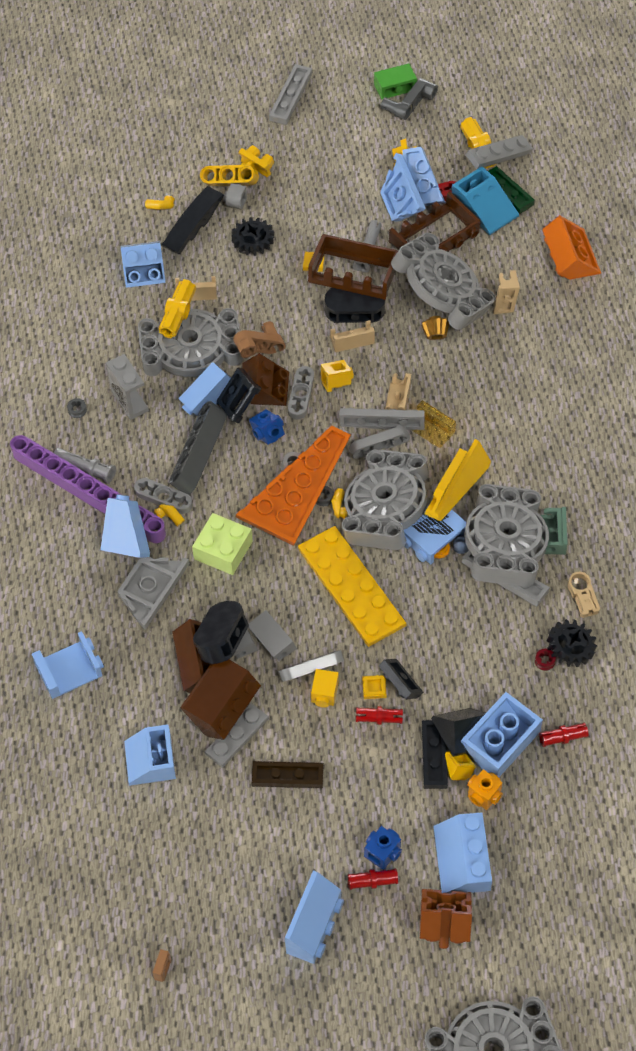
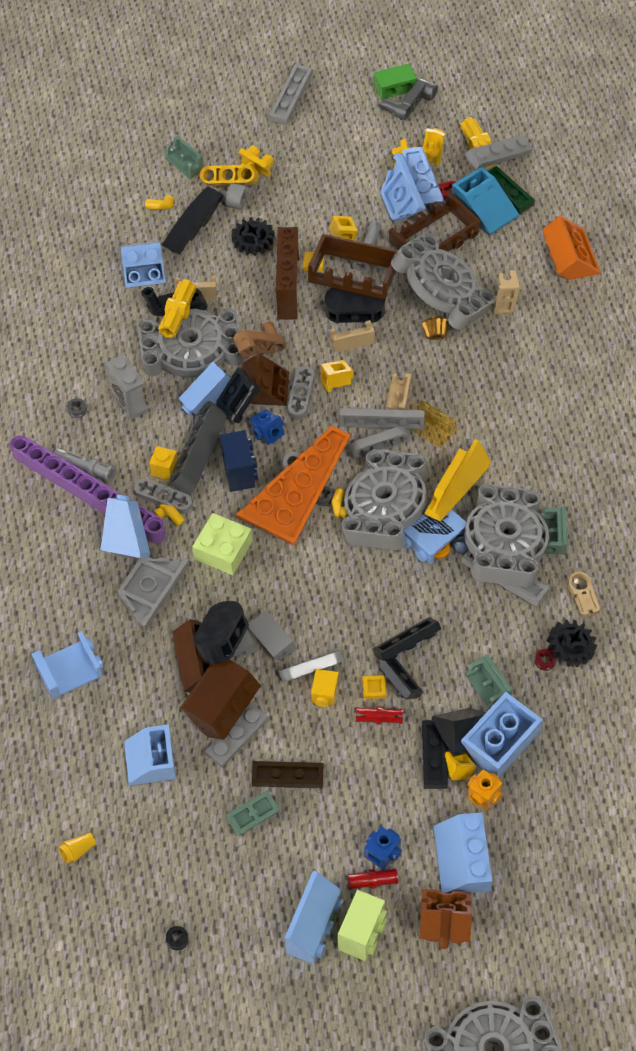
(75, 848): none -> yellow cone
(156, 304): none -> black beam
(162, 965): medium nougat tile -> none
(163, 462): none -> yellow brick
(169, 938): none -> black bush
(184, 157): none -> sand green hinge
(239, 460): none -> dark blue brick
(252, 813): none -> sand green hinge
(287, 273): none -> reddish brown window
(343, 227): none -> yellow brick
(351, 586): yellow plate -> none
(361, 925): none -> yellowish green brick
(407, 639): none -> black plate
(434, 145): none -> yellow hips
(487, 680): none -> sand green hinge
(563, 734): red pin -> none

